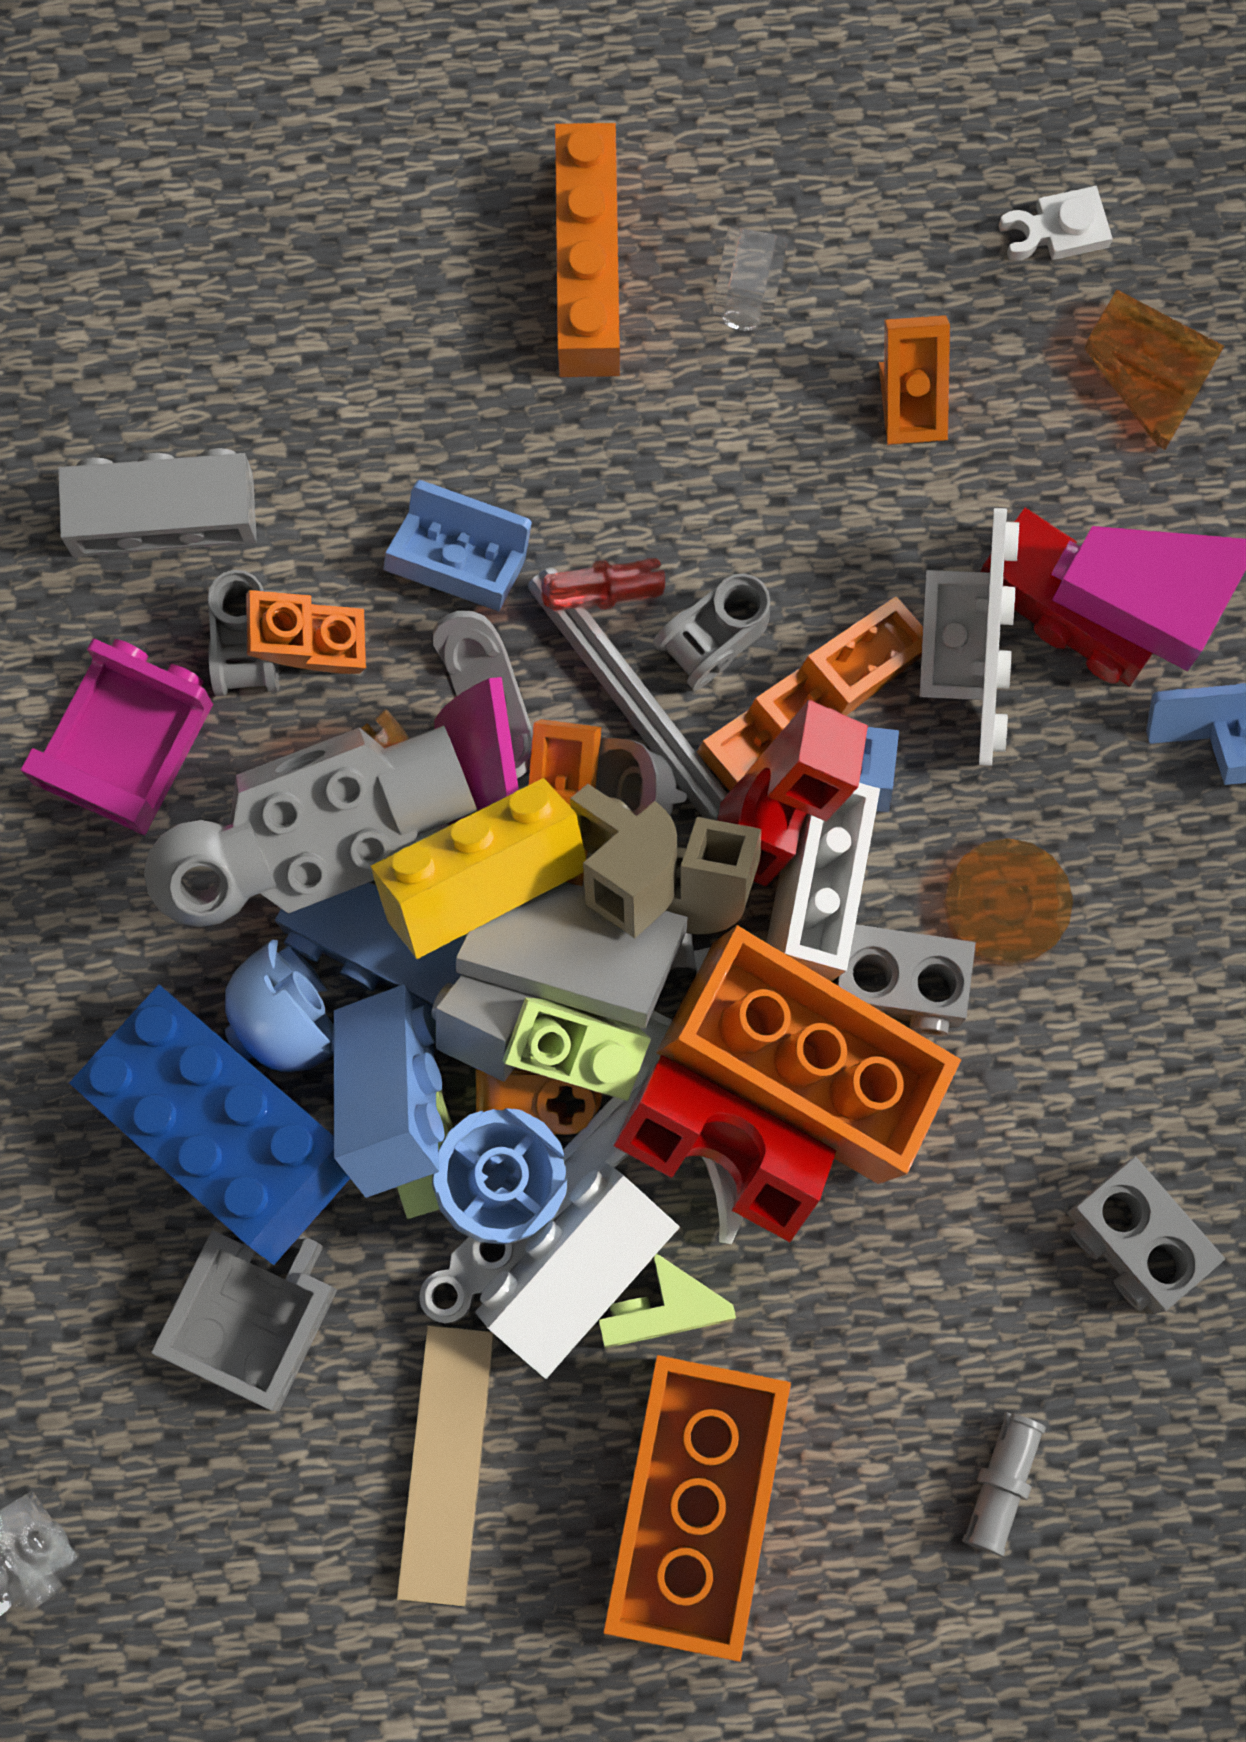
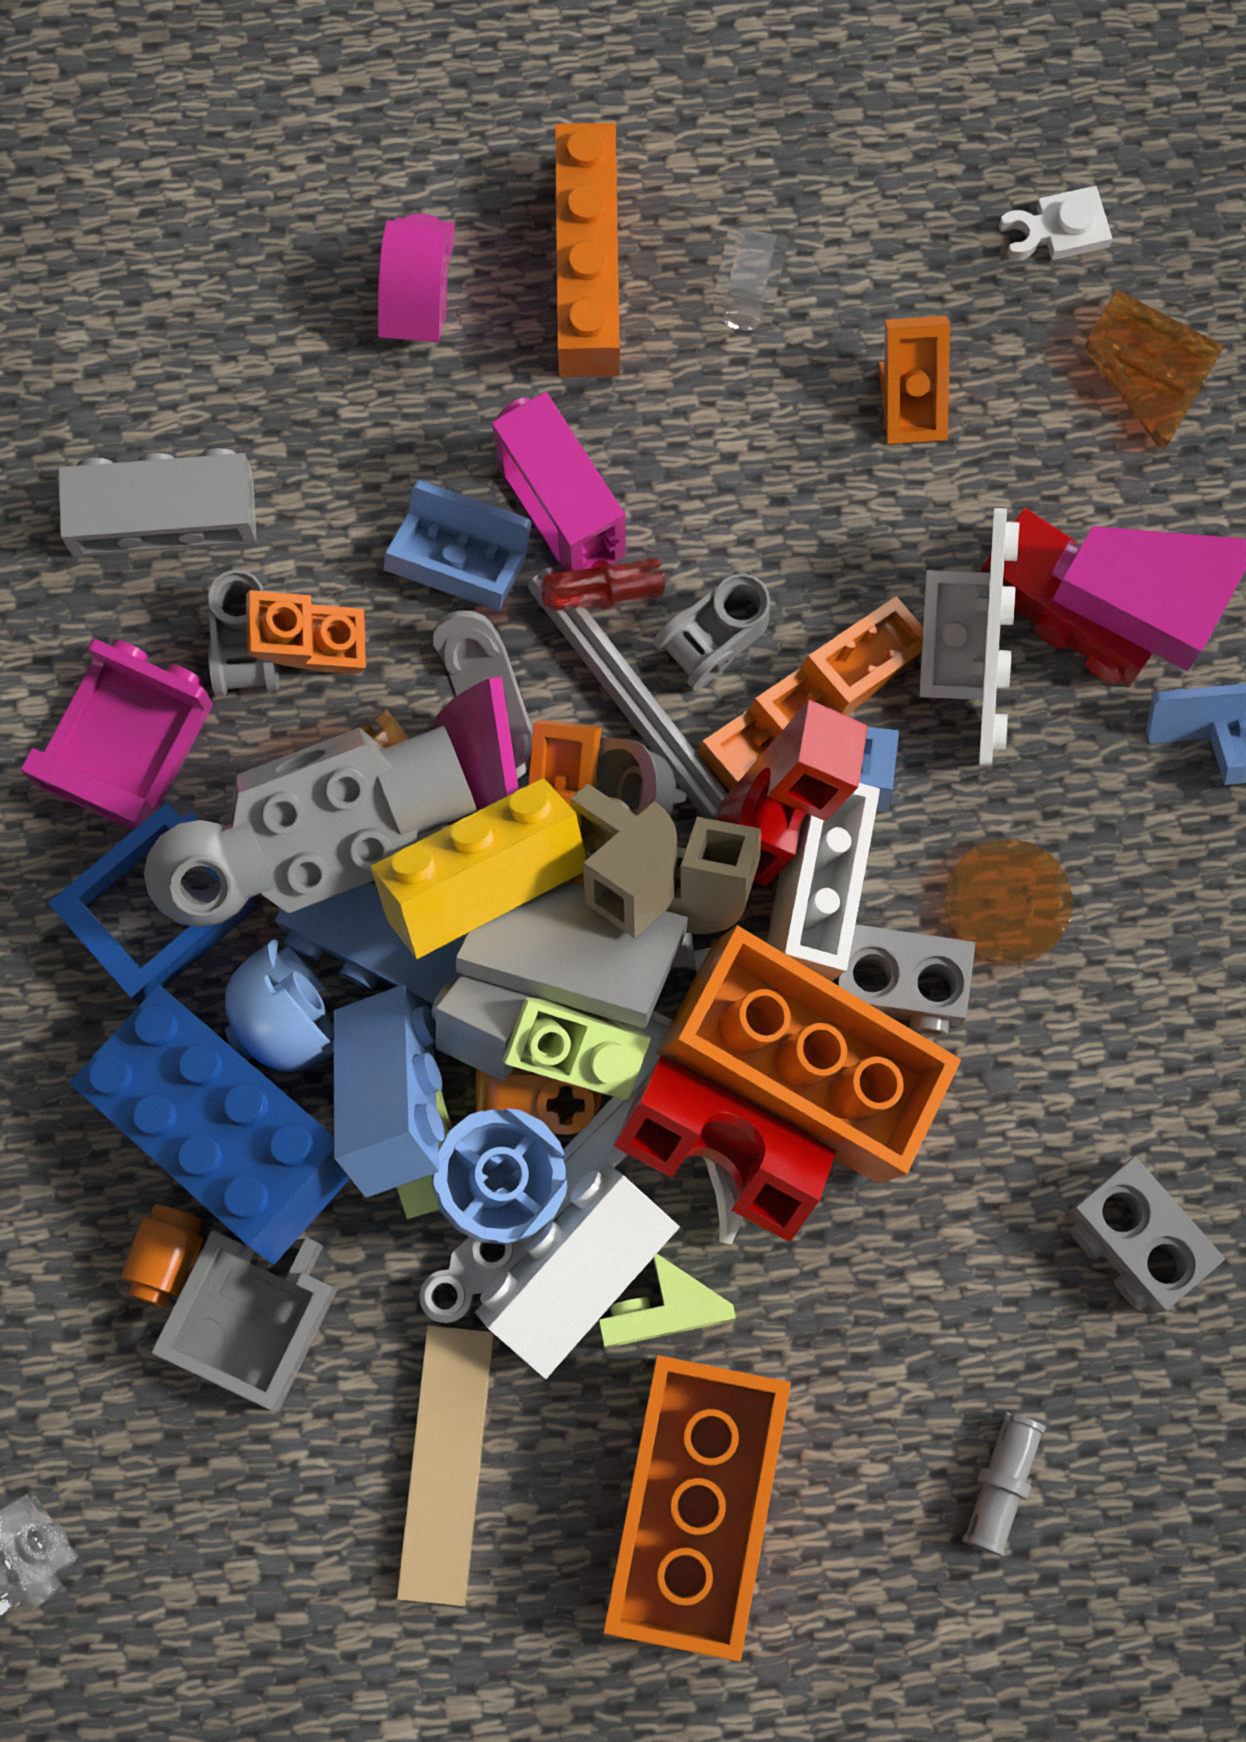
(162, 1255): none -> orange brick
(177, 955): none -> blue window
(414, 277): none -> dark pink brick
(558, 484): none -> dark pink window

